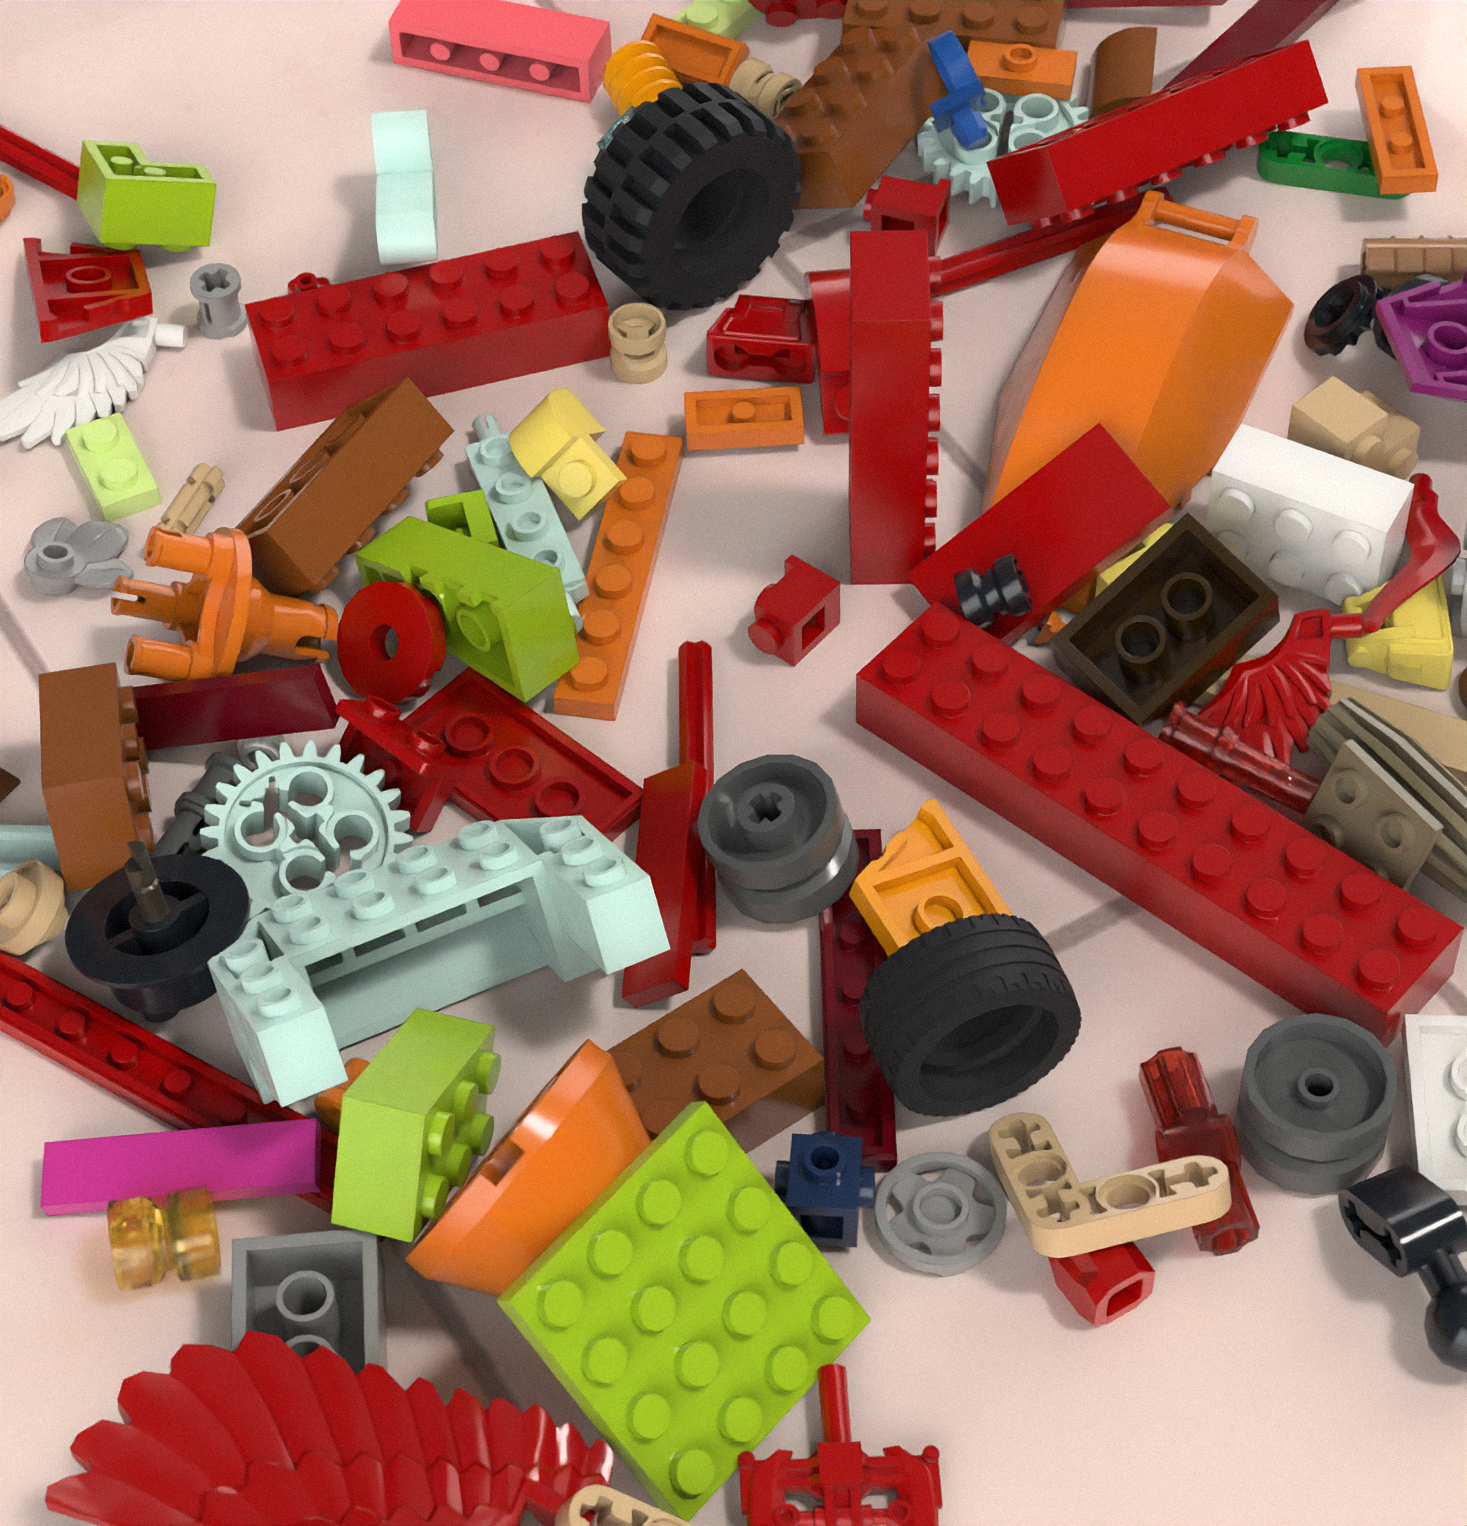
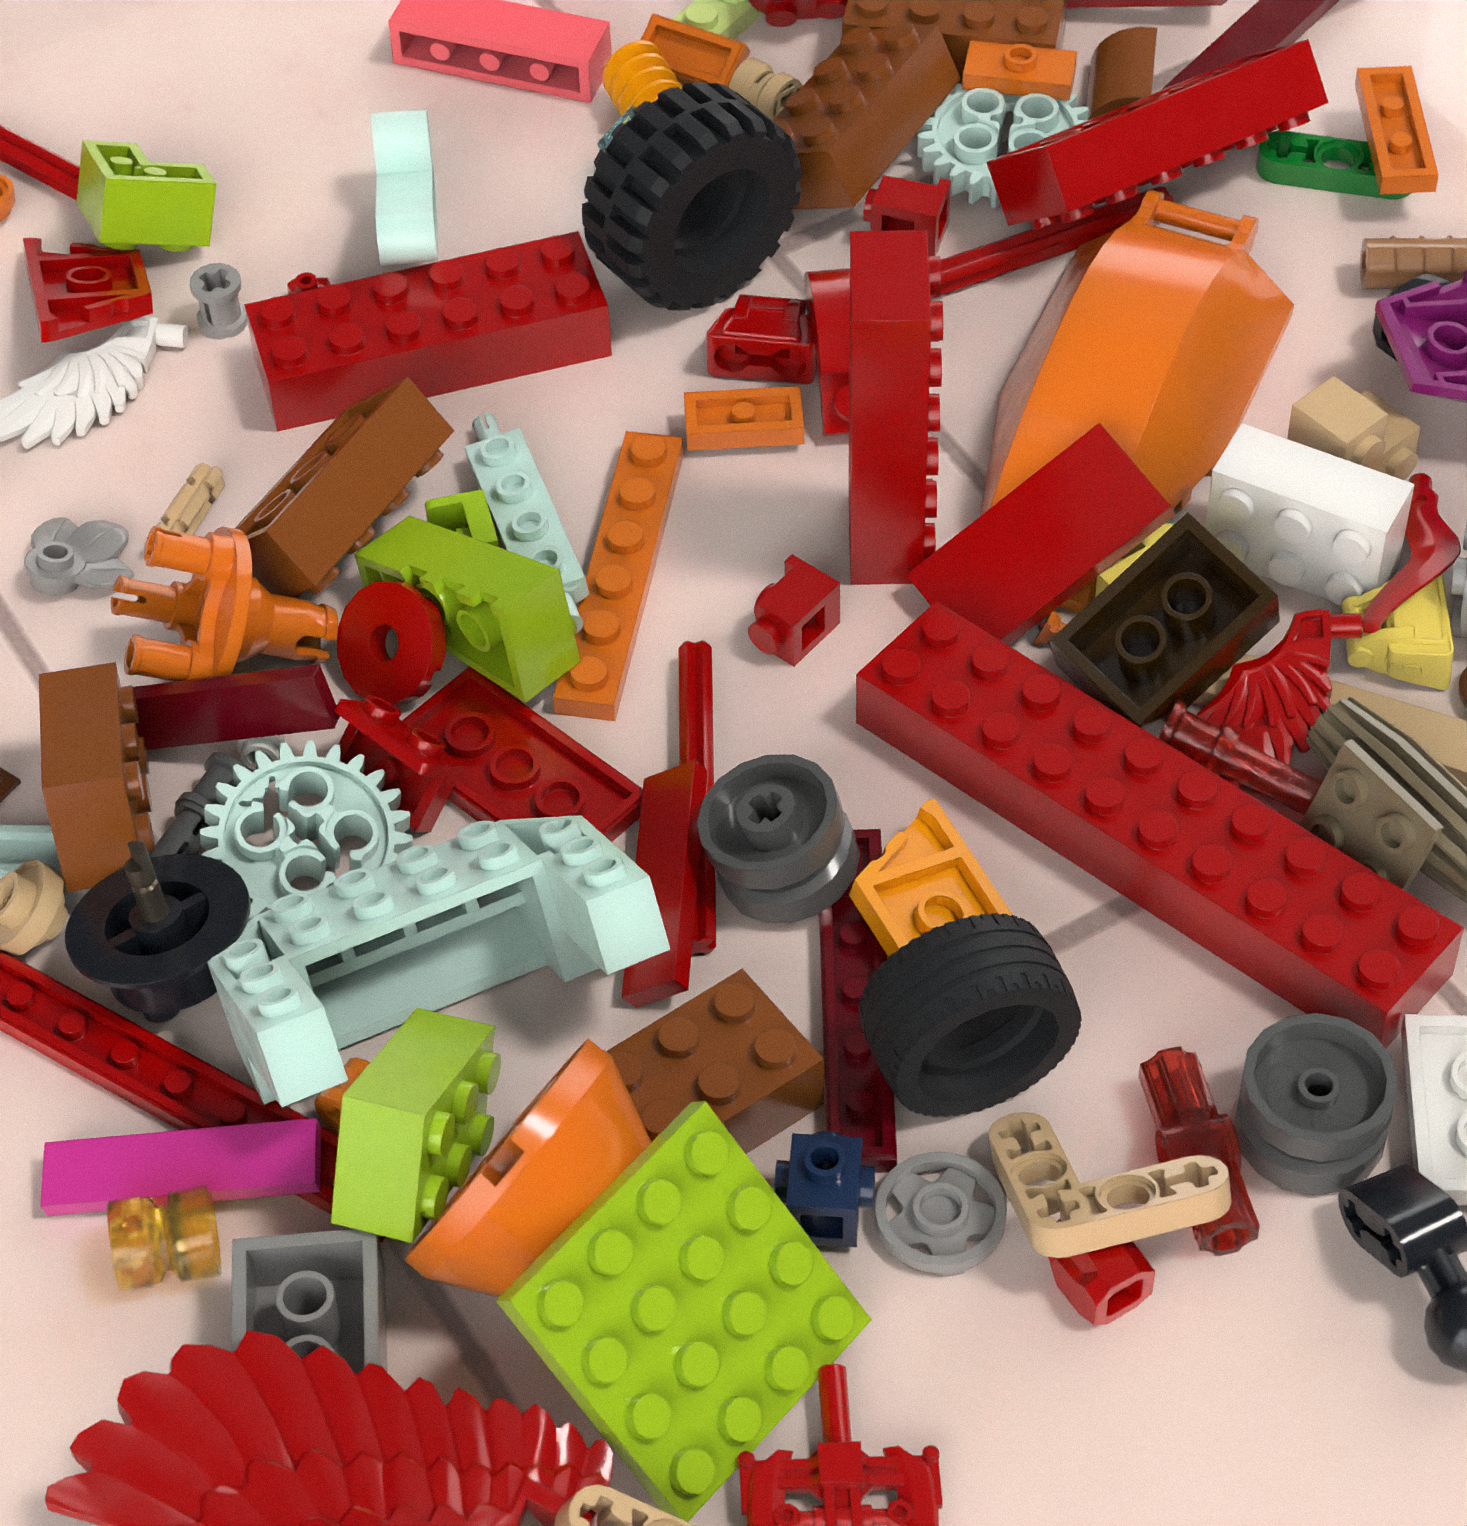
(113, 467): yellowish green plate -> none
(561, 448): light yellow brick -> none
(637, 343): tan wheel -> none
(963, 105): blue piece -> none
(999, 590): black wheel -> none
(1342, 315): black gear -> none

